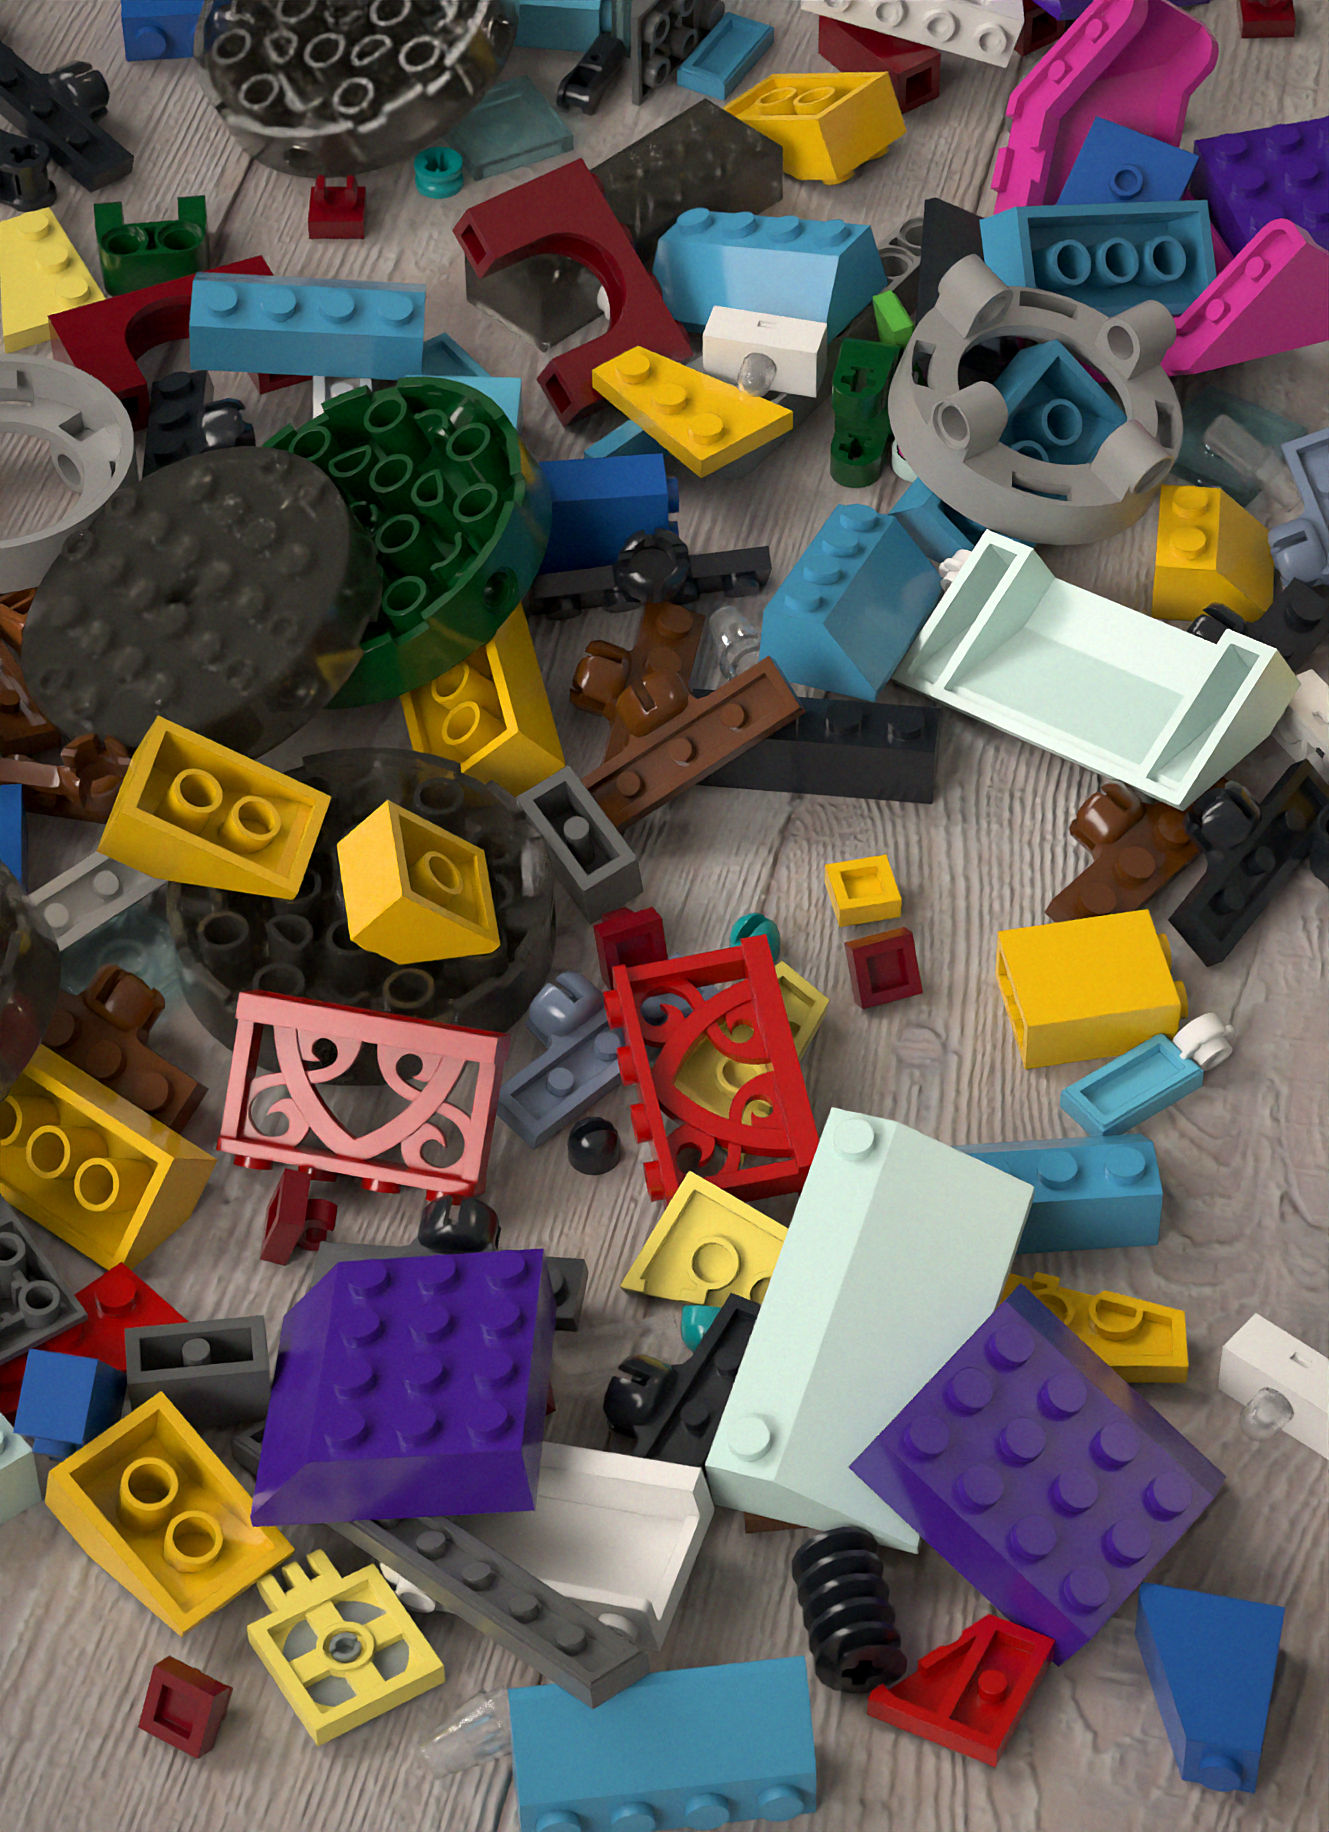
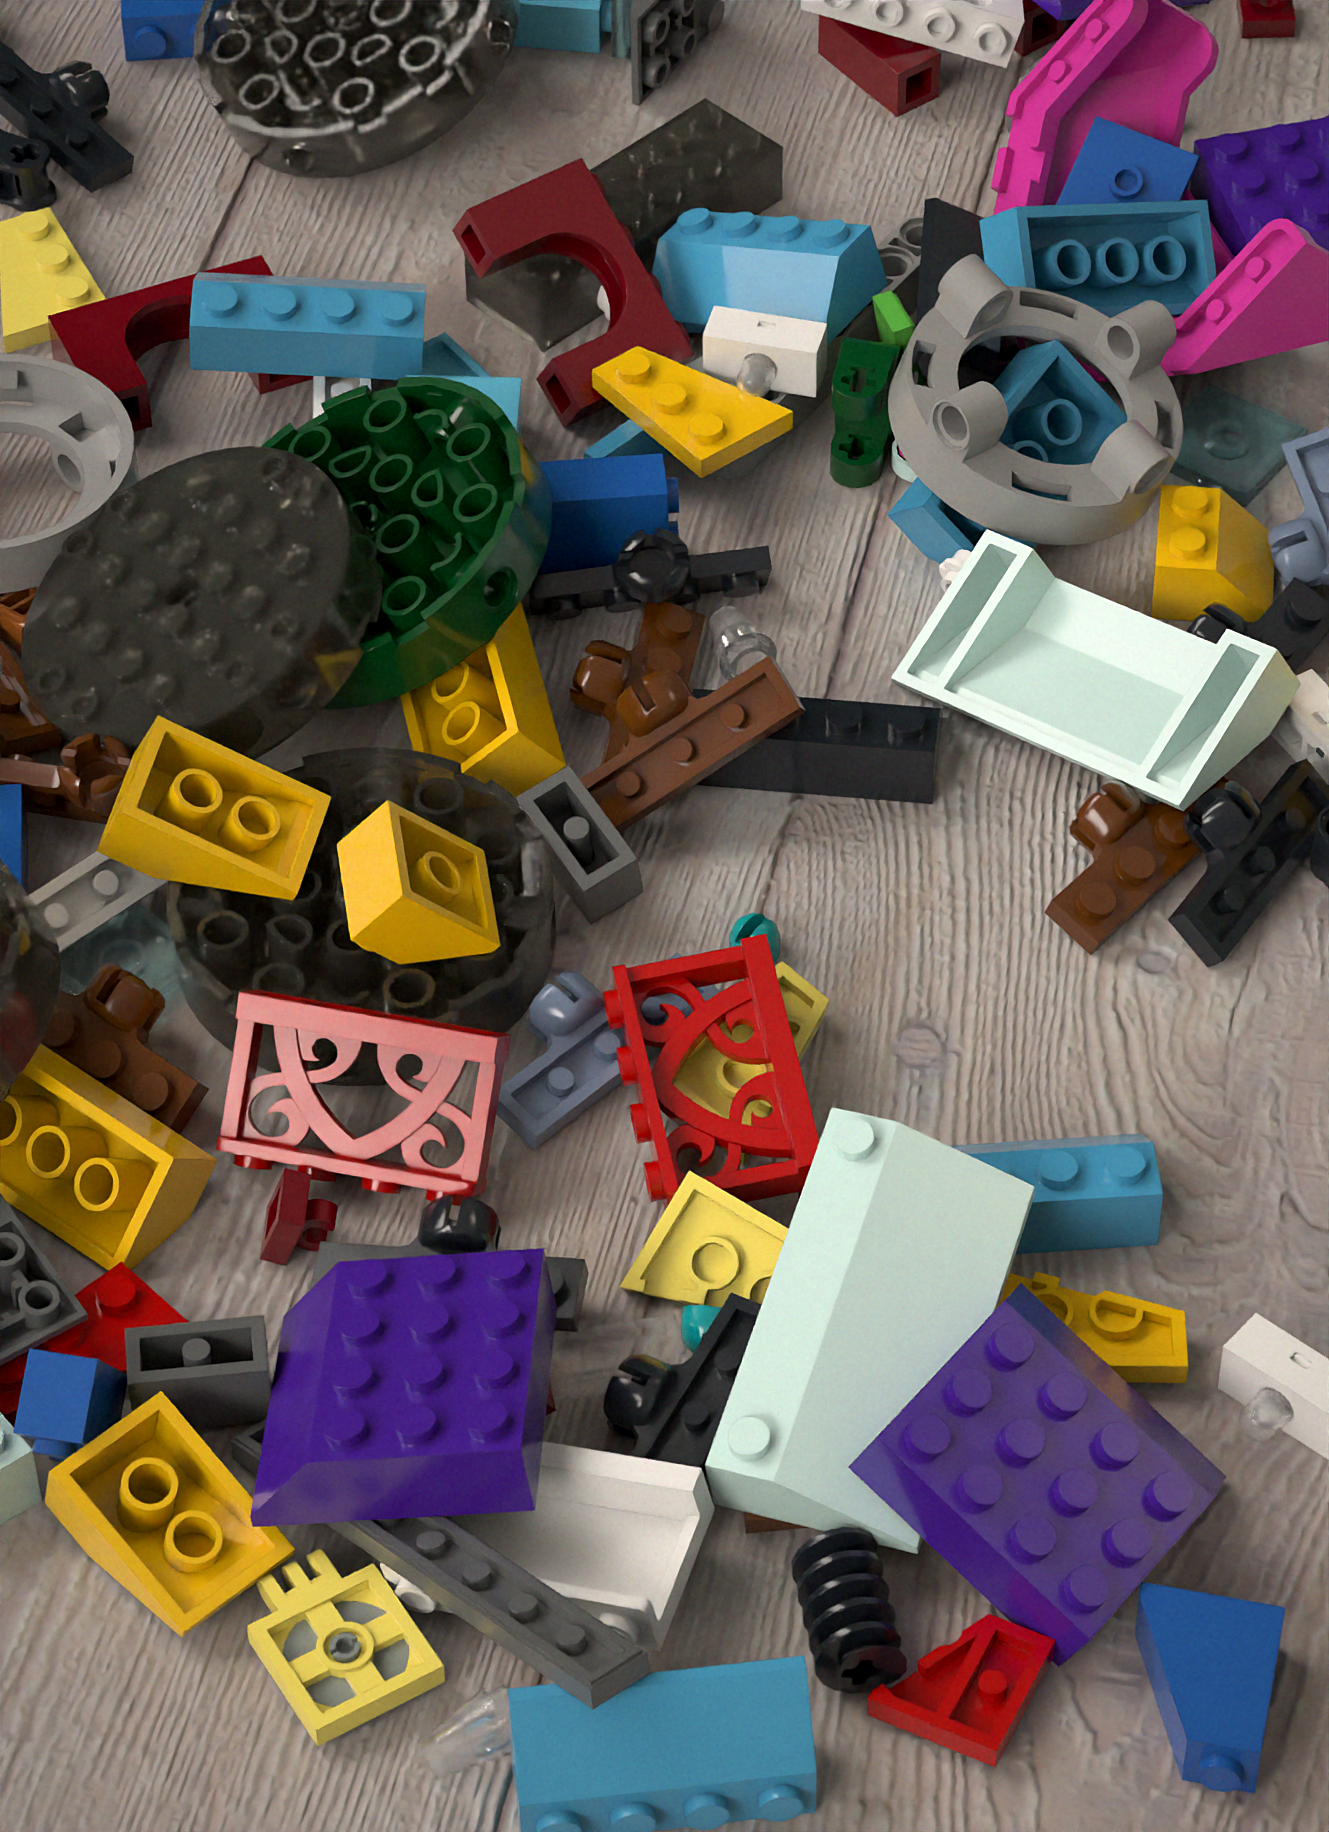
(151, 252): dark green piece -> none
(184, 1707): dark red tile -> none
(189, 423): black plate -> none
(337, 210): dark red tile -> none
(438, 172): teal bush -> none
(509, 130): clear light blue tile -> none
(592, 75): black bar -> none
(593, 1146): black hinge -> none
(629, 940): dark red tile -> none
(725, 56): dark azure tile -> none
(824, 120): yellow slope -> none
(851, 605): dark azure slope -> none
(862, 890): yellow plate -> none
(883, 967): dark red tile -> none
(1088, 987): yellow brick -> none
(1131, 1088): medium azure tile -> none
(1205, 1041): white plate -> none
(1253, 461): clear axle -> none

